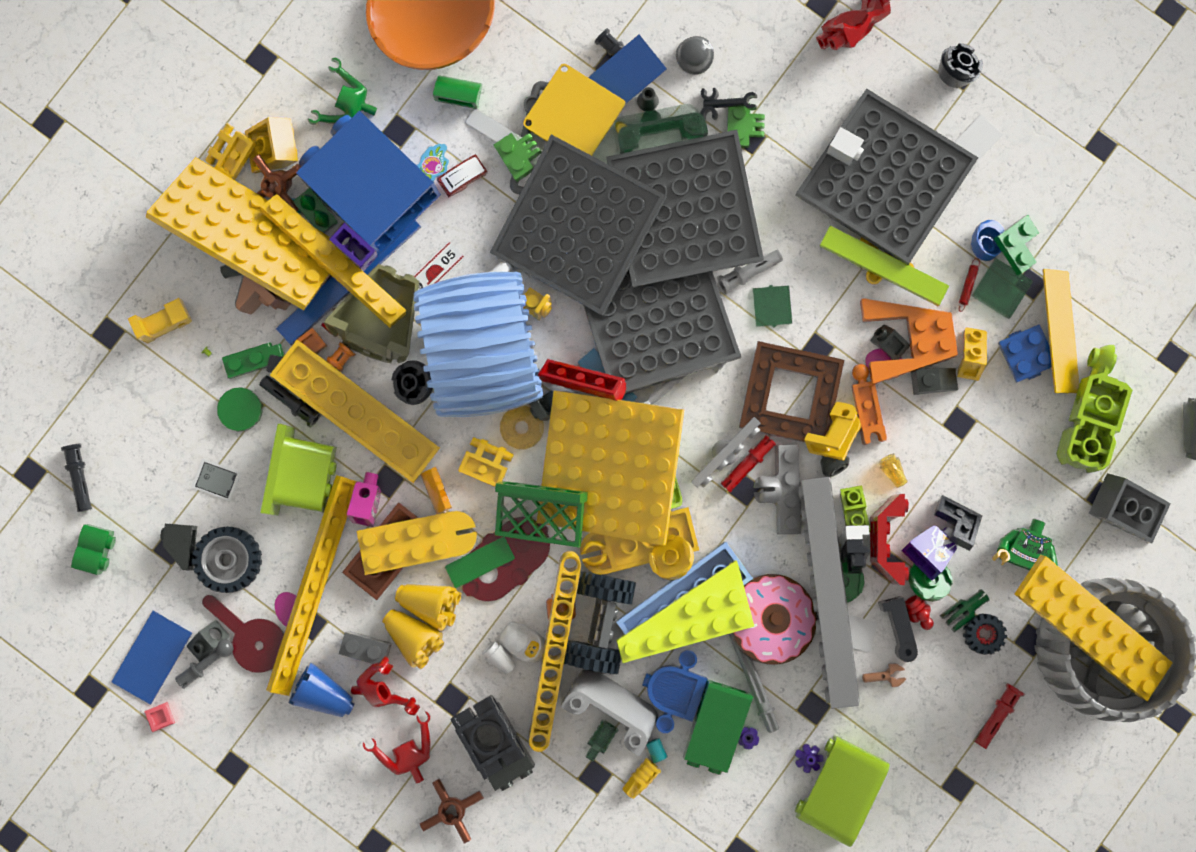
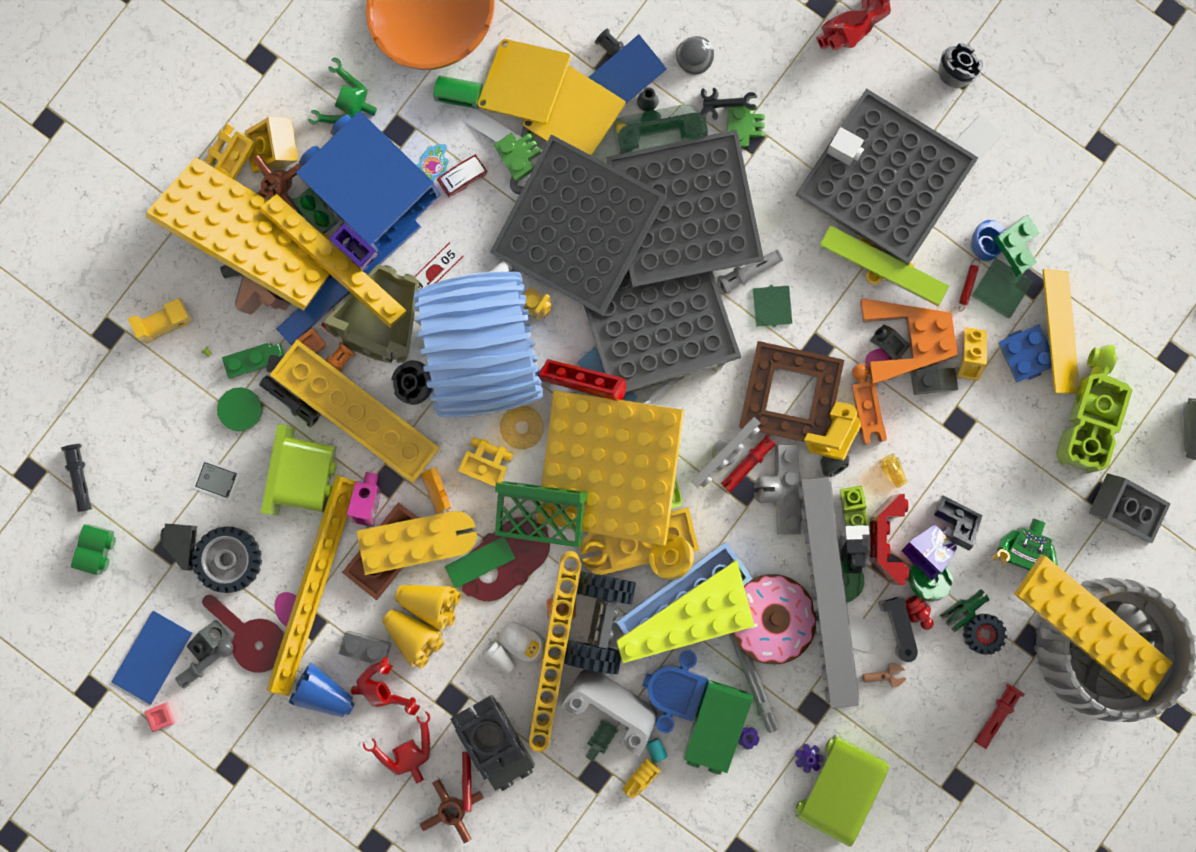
(466, 782): none -> red piece
(524, 81): none -> yellow piece
(542, 407): pearl dark grey bracket -> none

